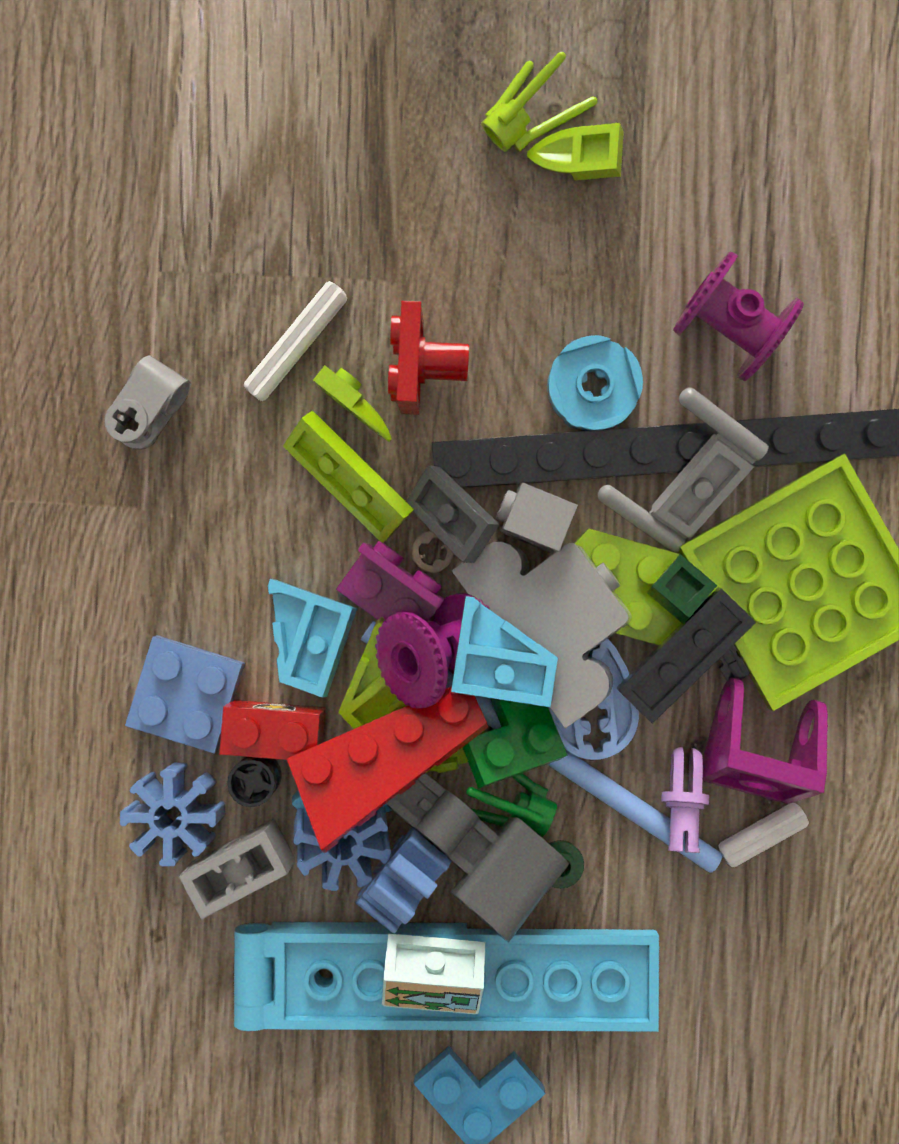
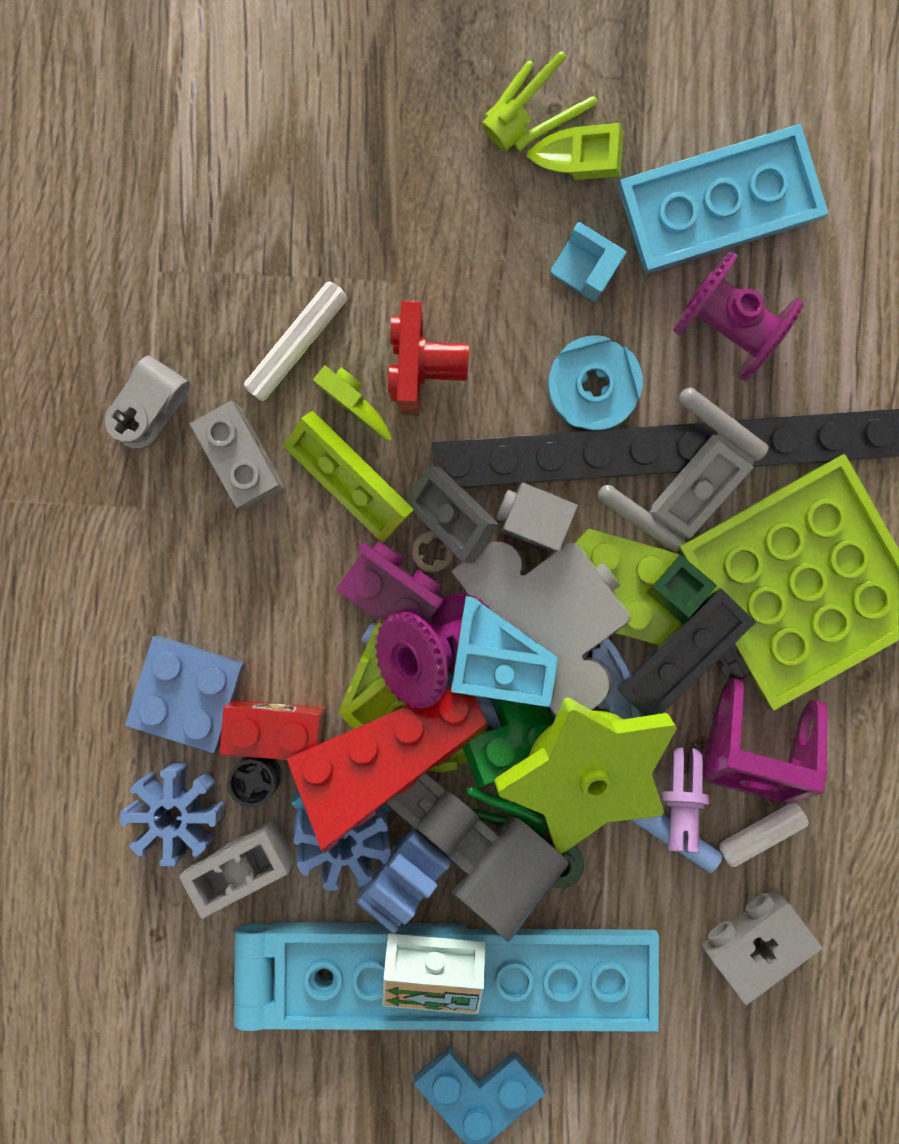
(238, 456): none -> light grey brick
(309, 636): medium azure wing -> none
(587, 262): none -> medium azure panel
(590, 771): none -> lime plate
(722, 199): none -> medium azure plate
(784, 946): none -> light grey brick

